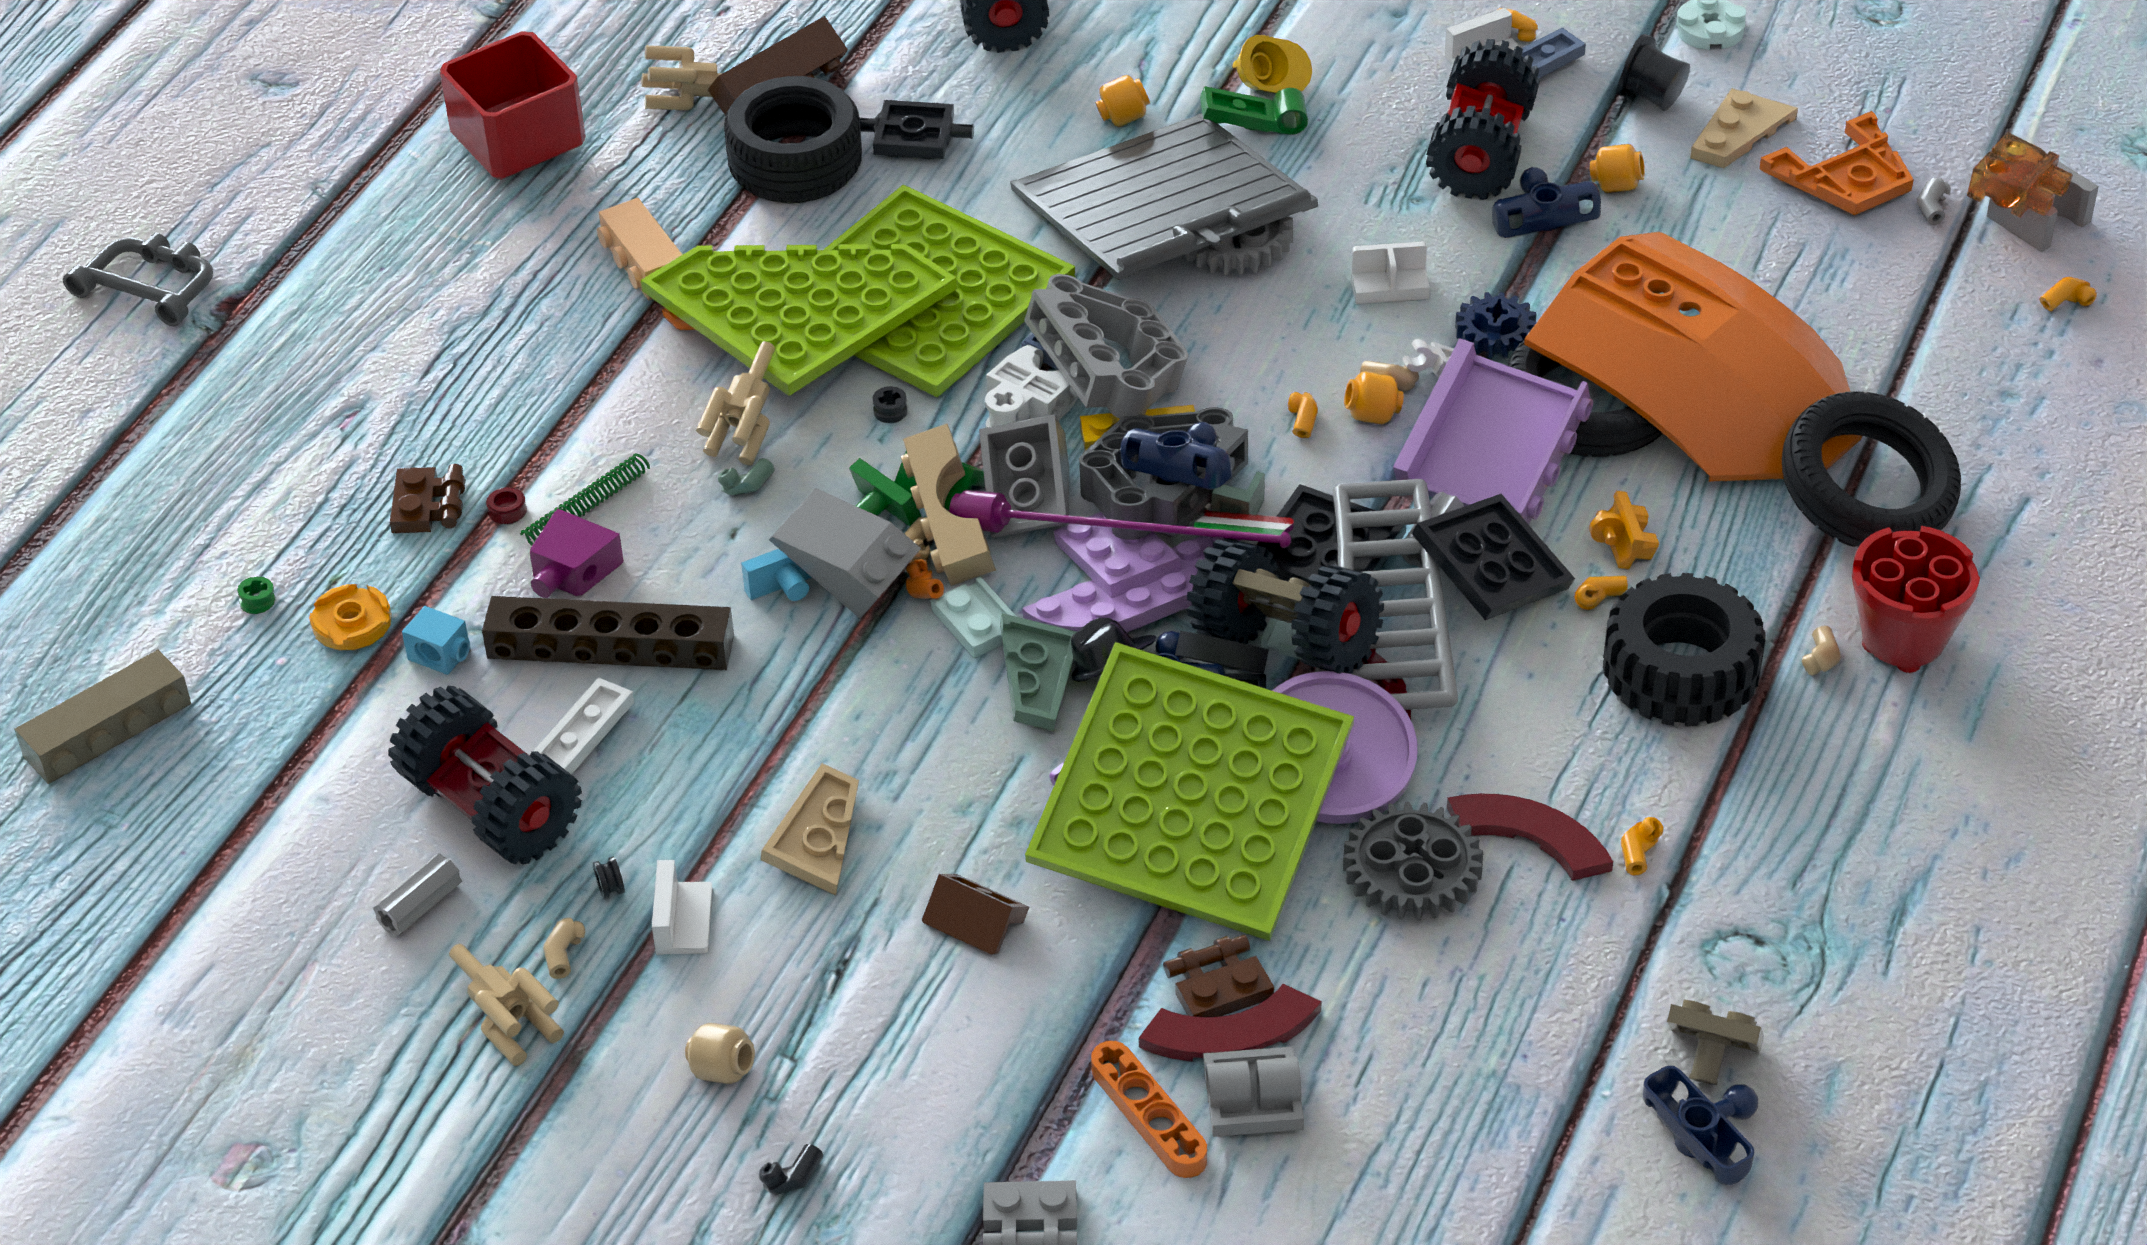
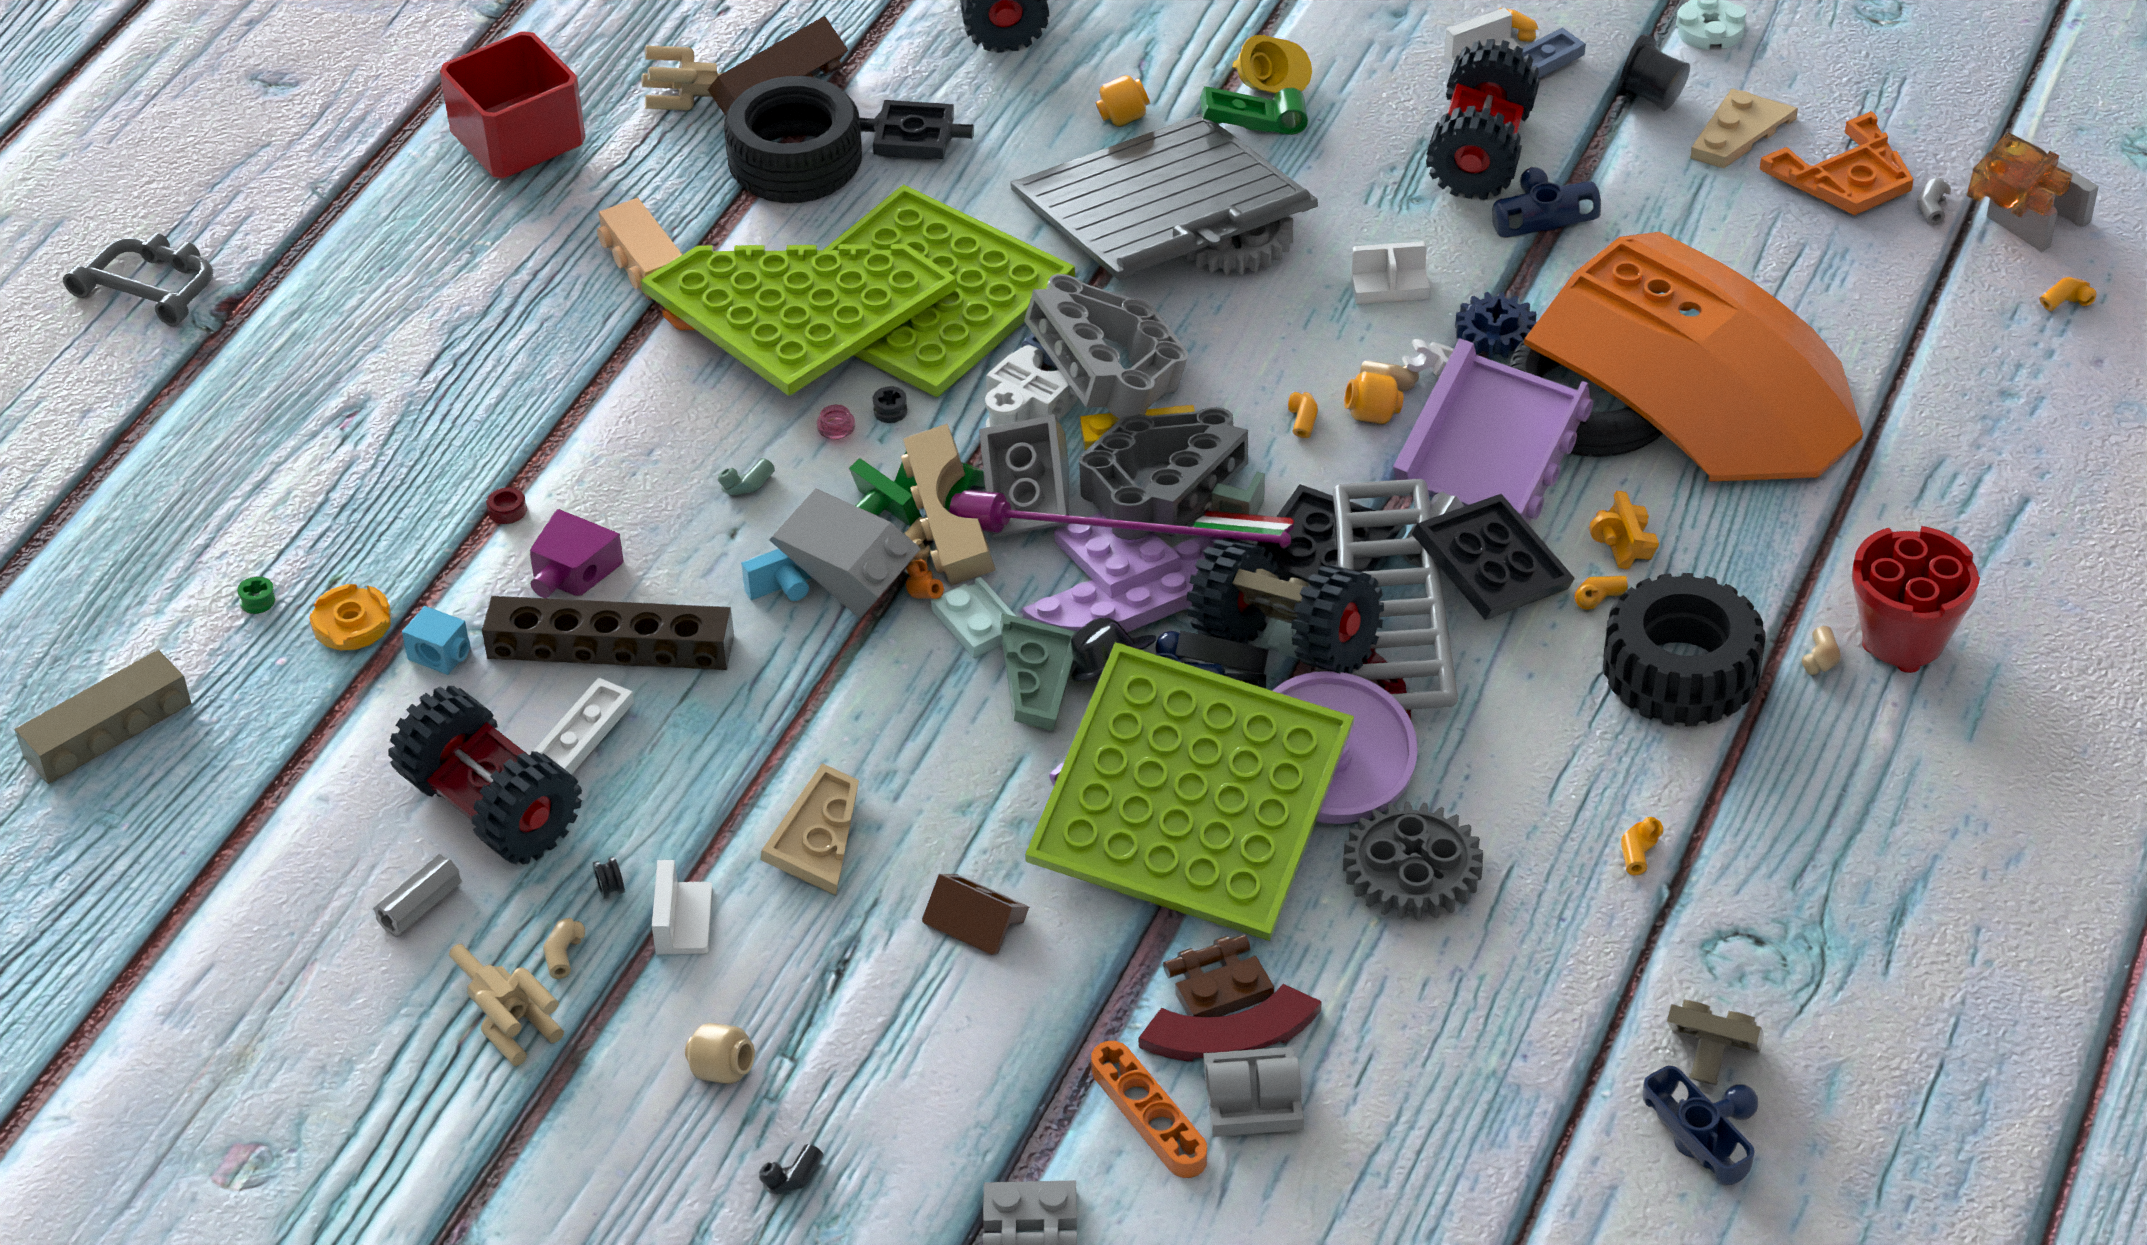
(415, 496): reddish brown plate -> none
(567, 504): green piece -> none
(740, 408): tan plant -> none
(835, 422): none -> clear pink plate
(1177, 454): dark blue piece -> none
(1556, 832): dark red tile -> none
(1617, 168): light orange head -> none
(1890, 423): black tyre -> none

